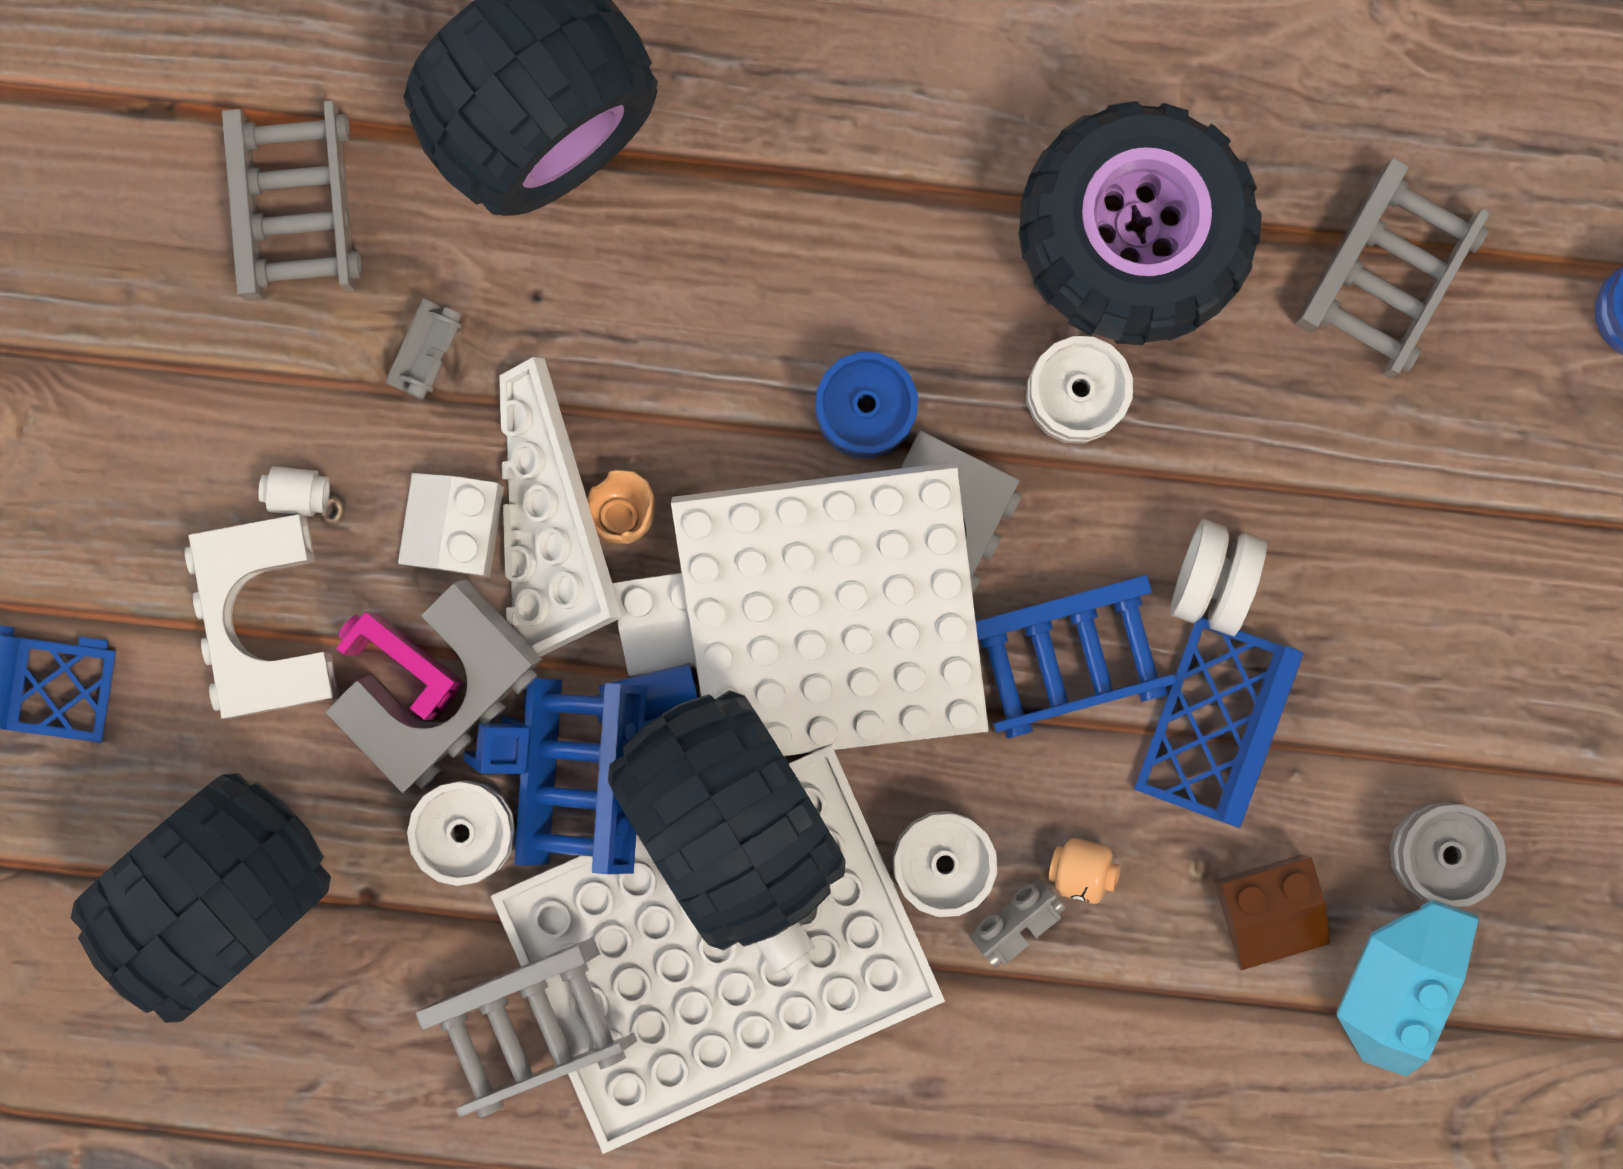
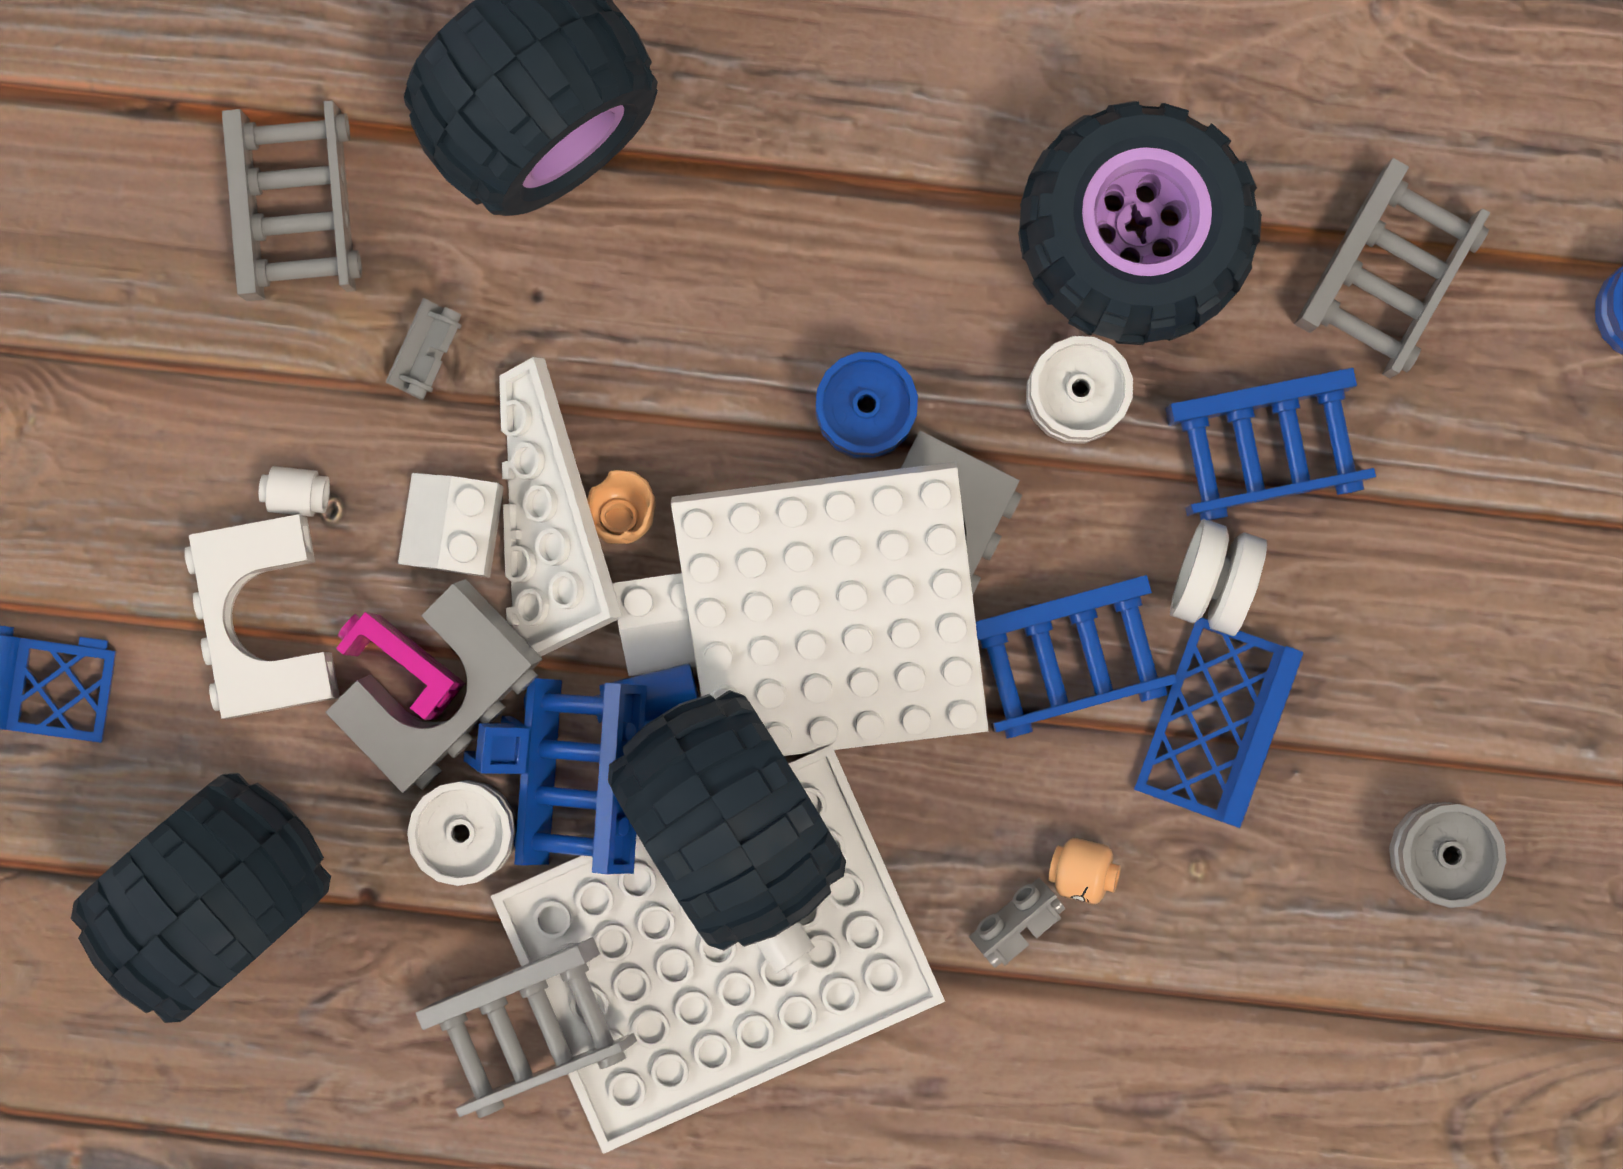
(945, 892): white wheel -> none
(1239, 410): none -> blue fence
(1274, 911): reddish brown slope -> none
(1407, 986): medium azure wedge -> none

